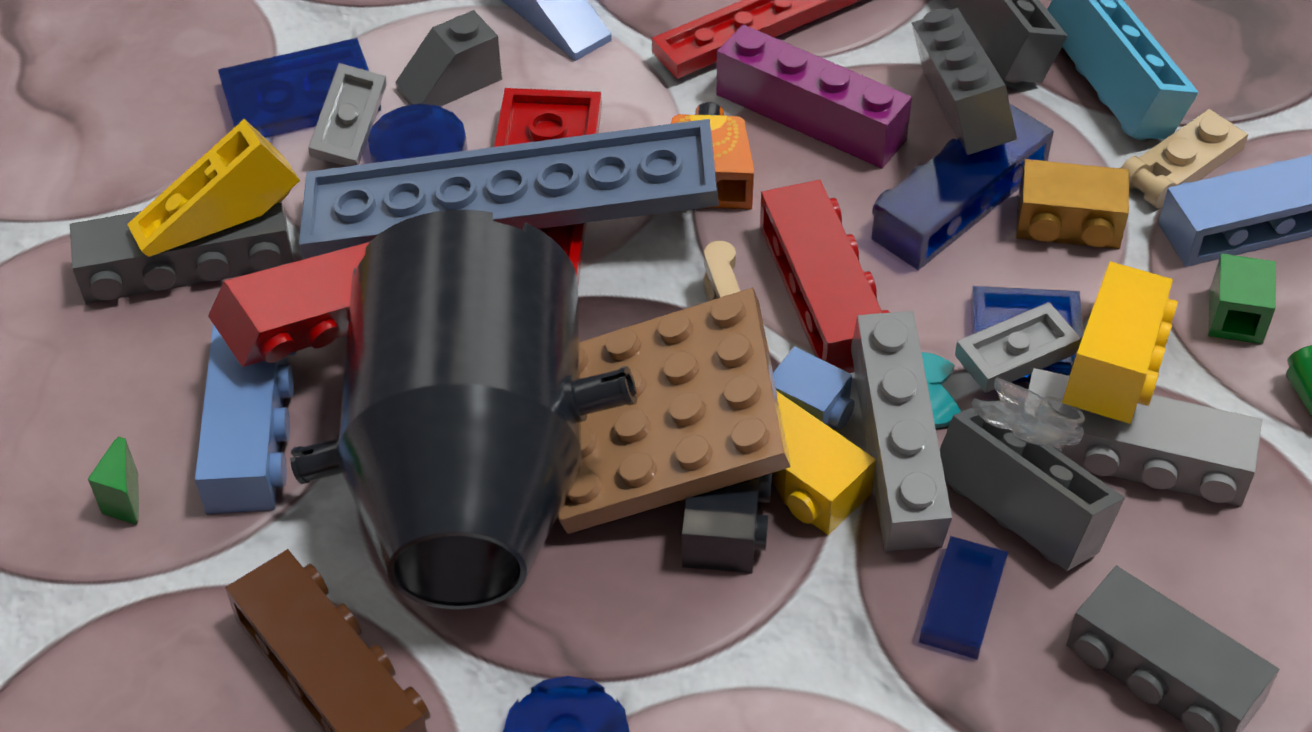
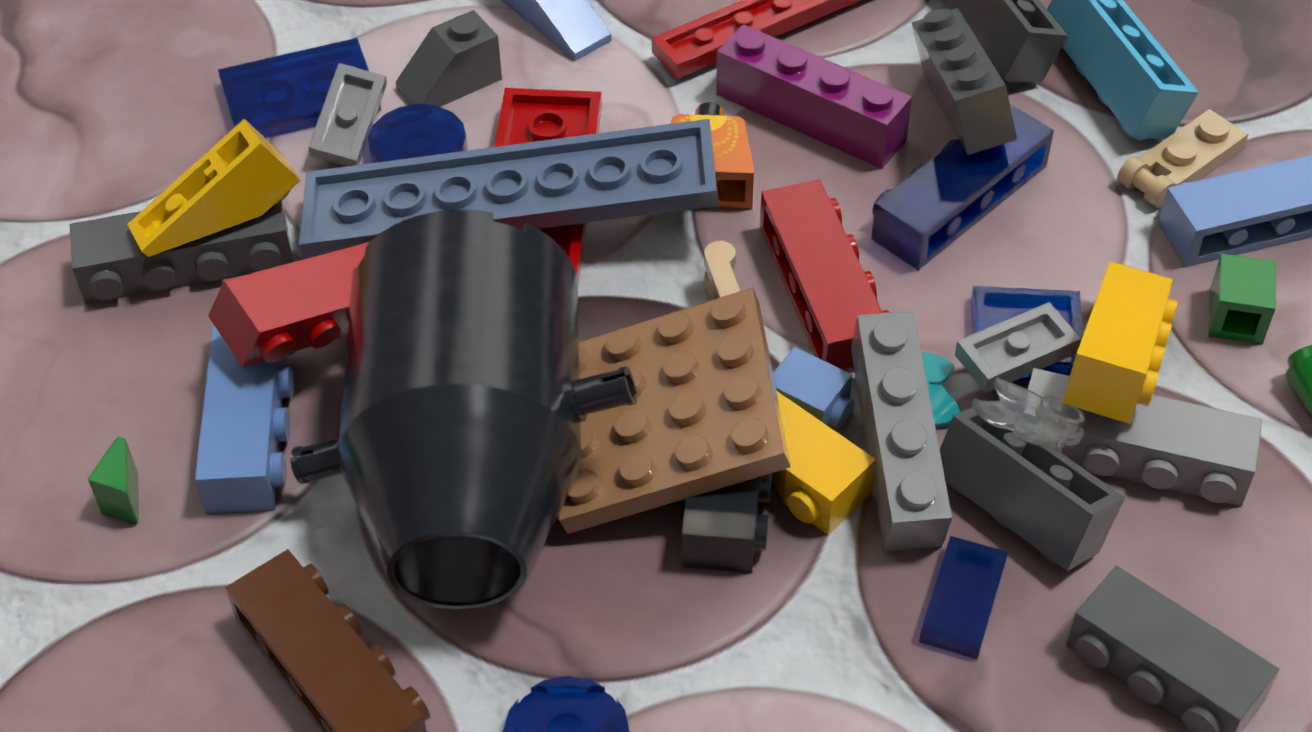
(1072, 204): pearl gold brick -> none

